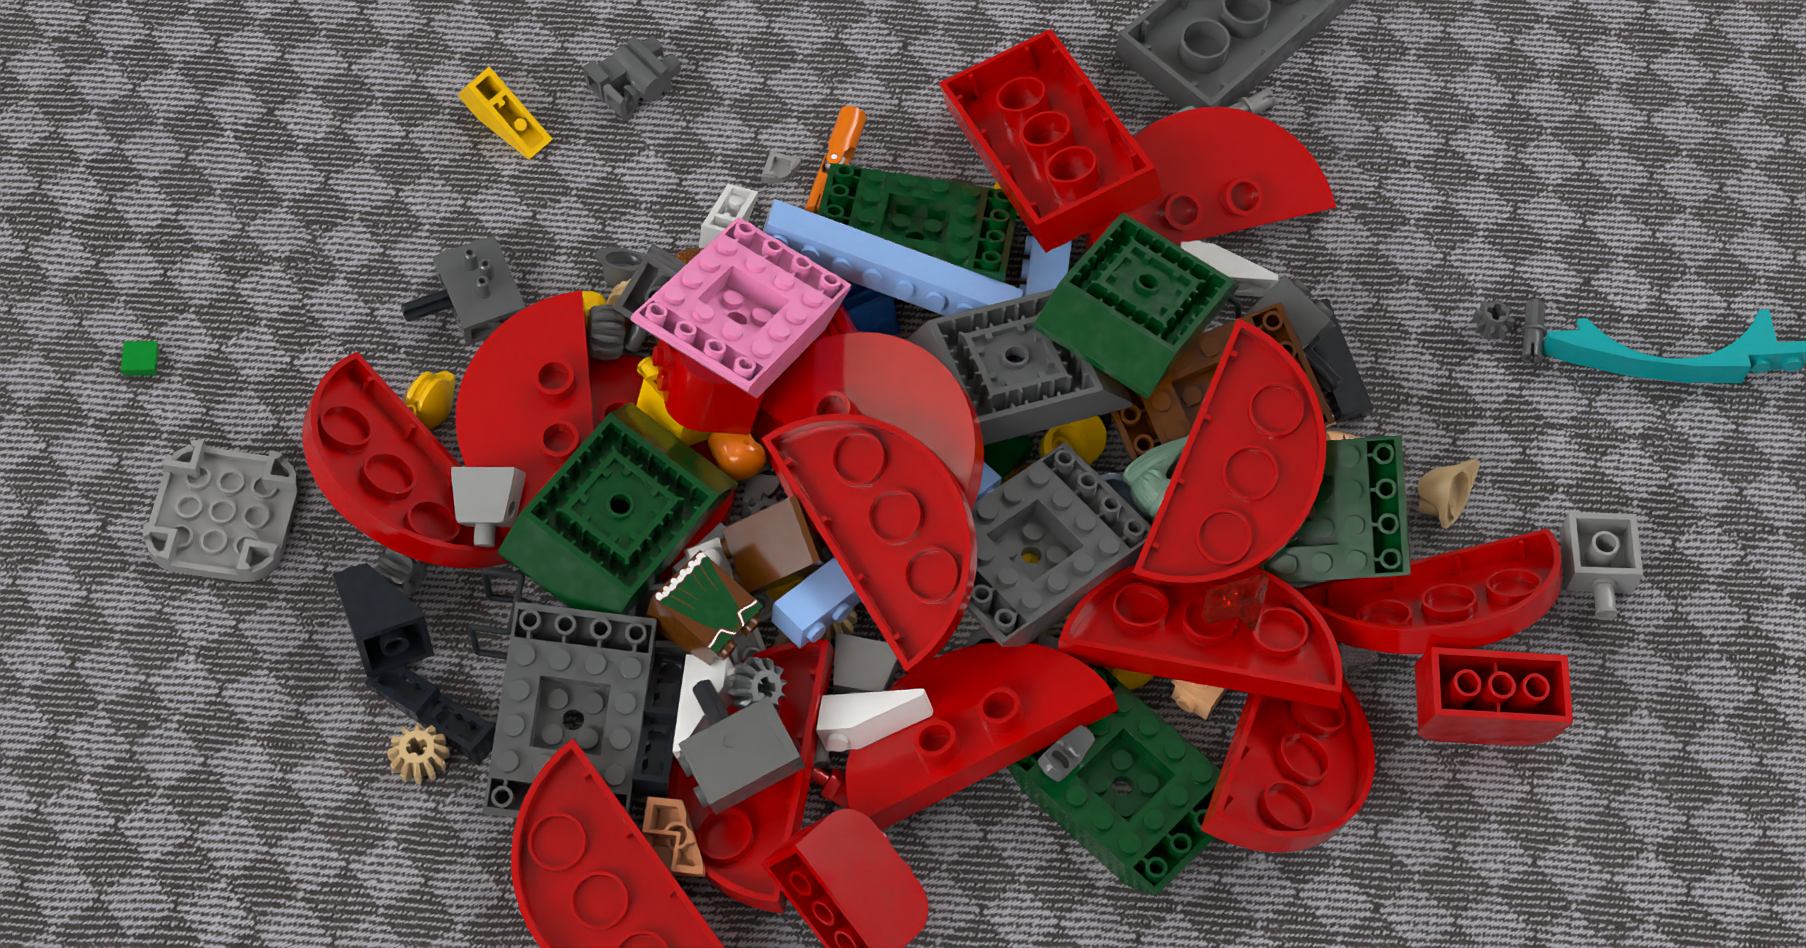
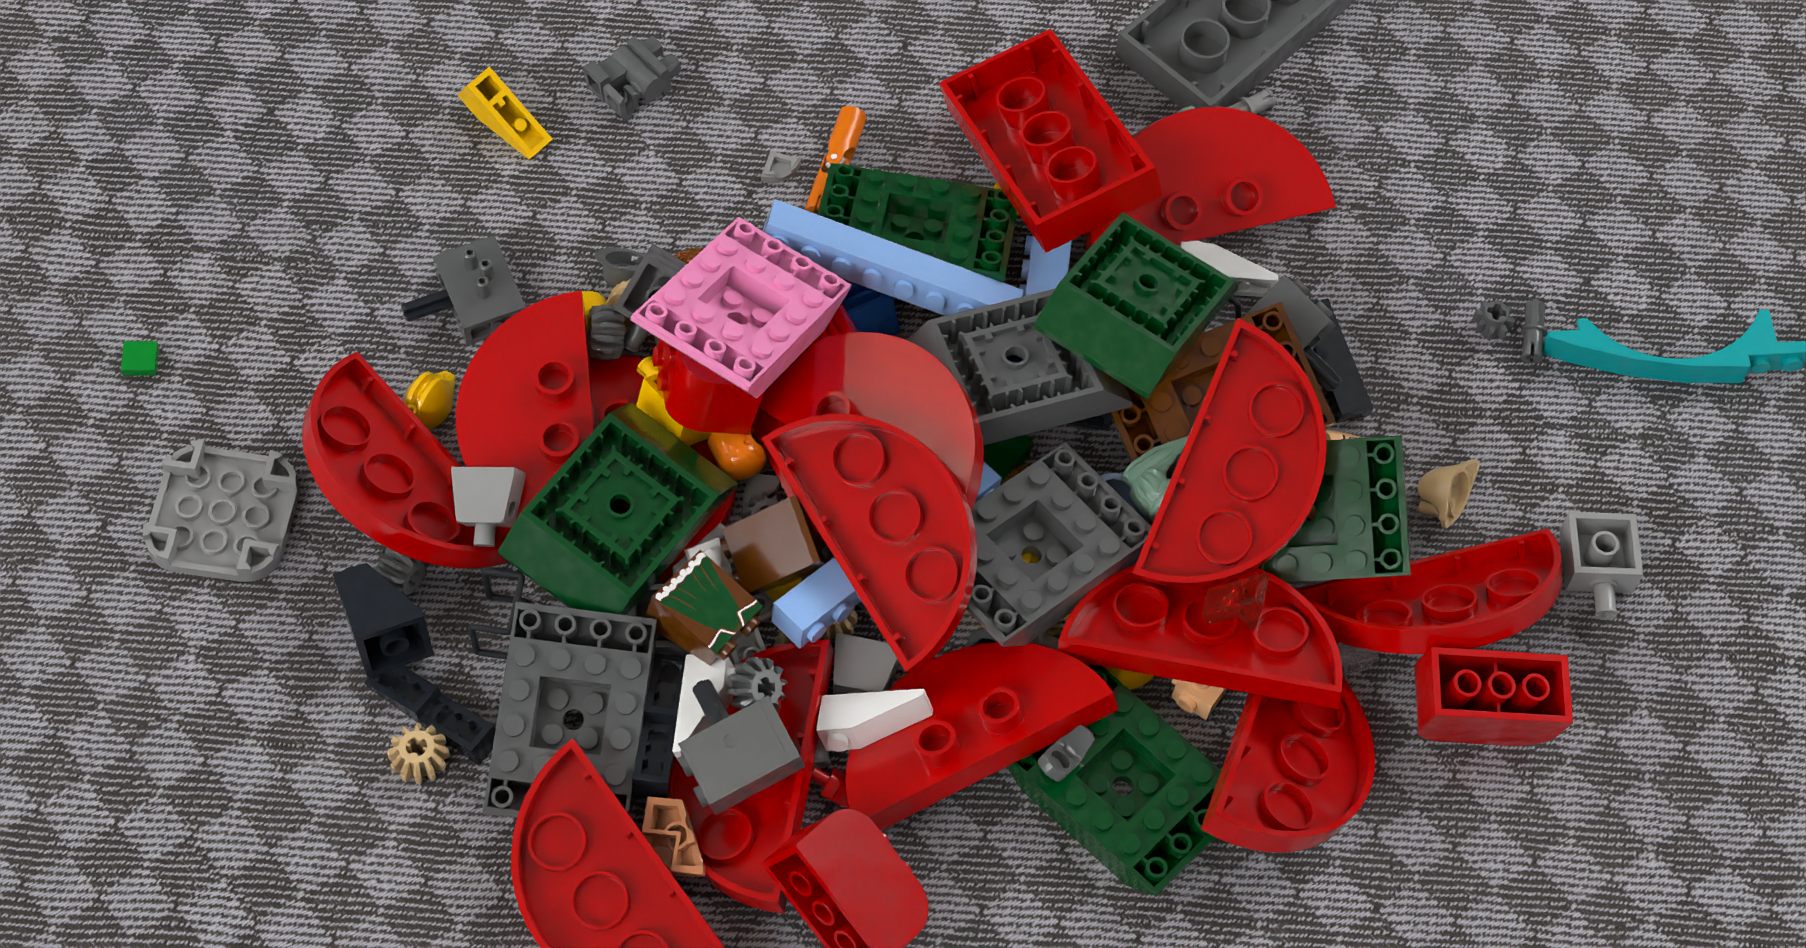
(732, 203): white slope -> none
(1084, 436): yellow piece -> none

